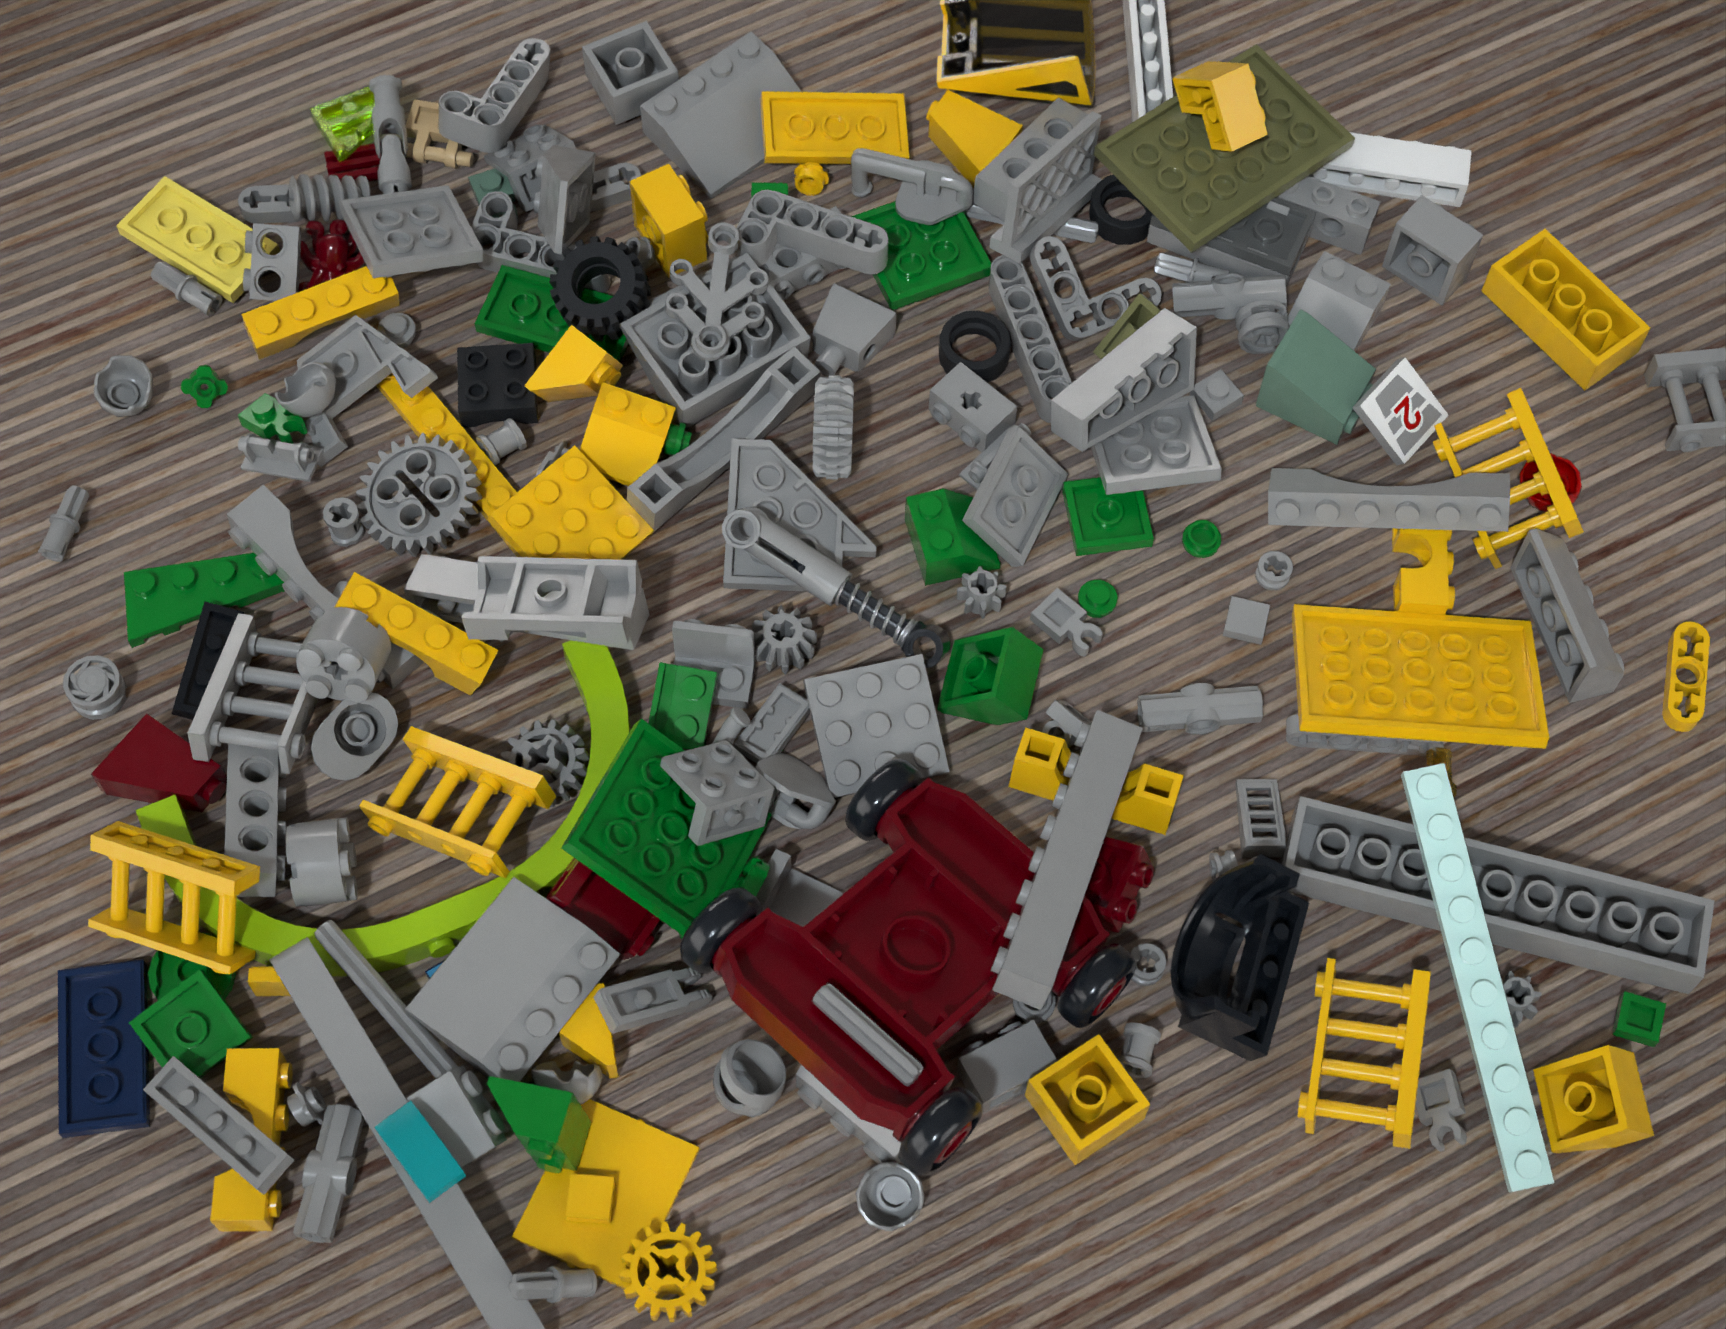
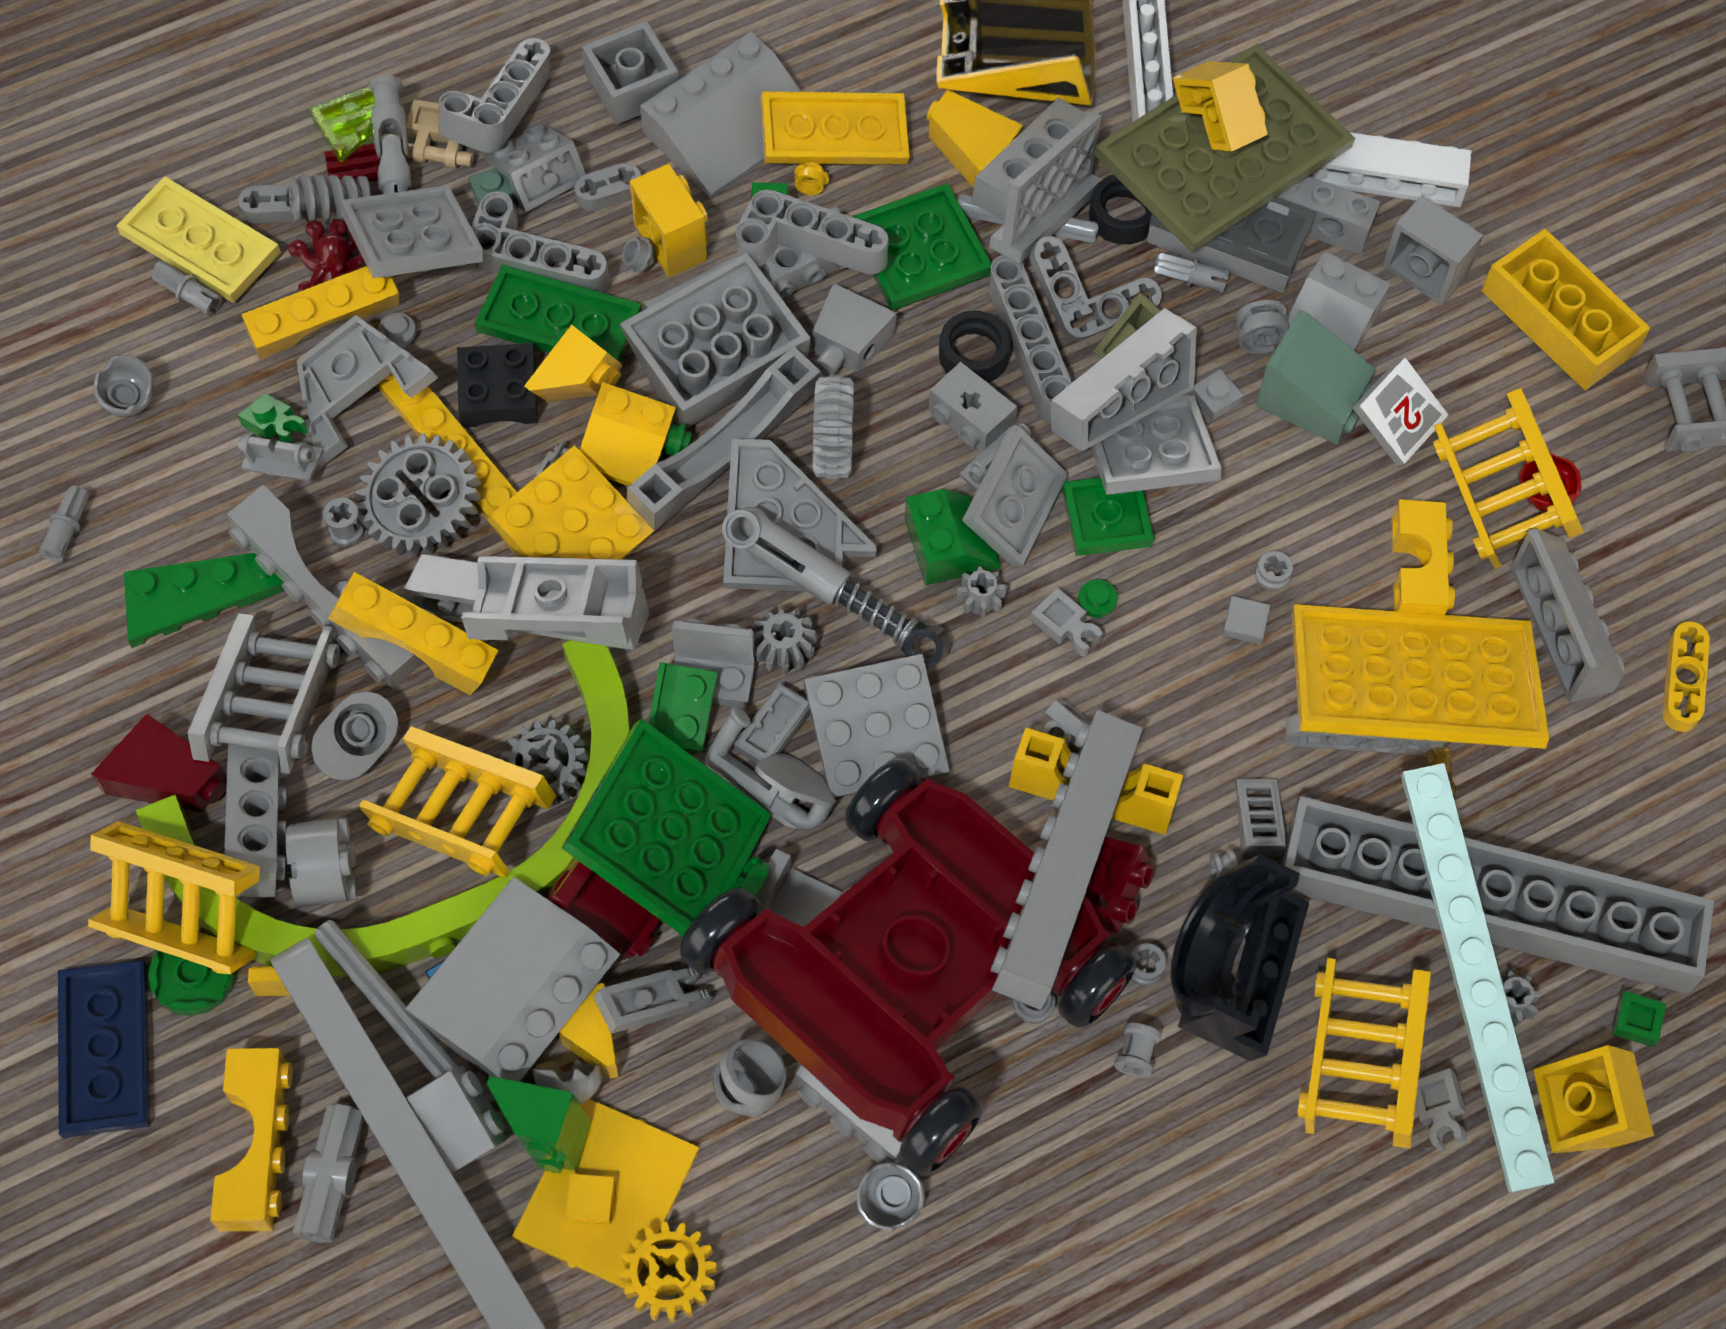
(96, 689): light grey wheel -> none
(191, 1025): green plate -> none
(204, 375): green plate -> none
(204, 654): black plate -> none
(218, 1125): light grey plate -> none
(284, 263): light grey brick -> none
(306, 1104): light grey plate -> none
(308, 390): light grey hair -> none
(343, 655): light grey brick -> none
(420, 1151): teal slope -> none
(502, 441): light grey bush -> none
(553, 1284): light grey axle -> none
(564, 194): light grey slope -> none
(585, 264): black tyre -> none
(716, 299): light grey plant -> none
(726, 790): light grey bracket -> none
(867, 1034): light grey axle -> none
(927, 189): light grey piece -> none
(991, 677): green slope -> none
(1003, 1066): light grey brick -> none
(1087, 1099): yellow brick -> none
(1200, 708): light grey piece -> none
(1201, 539): green plate -> none
(1226, 294): light grey piece -> none
(1459, 503): light grey arch -> none

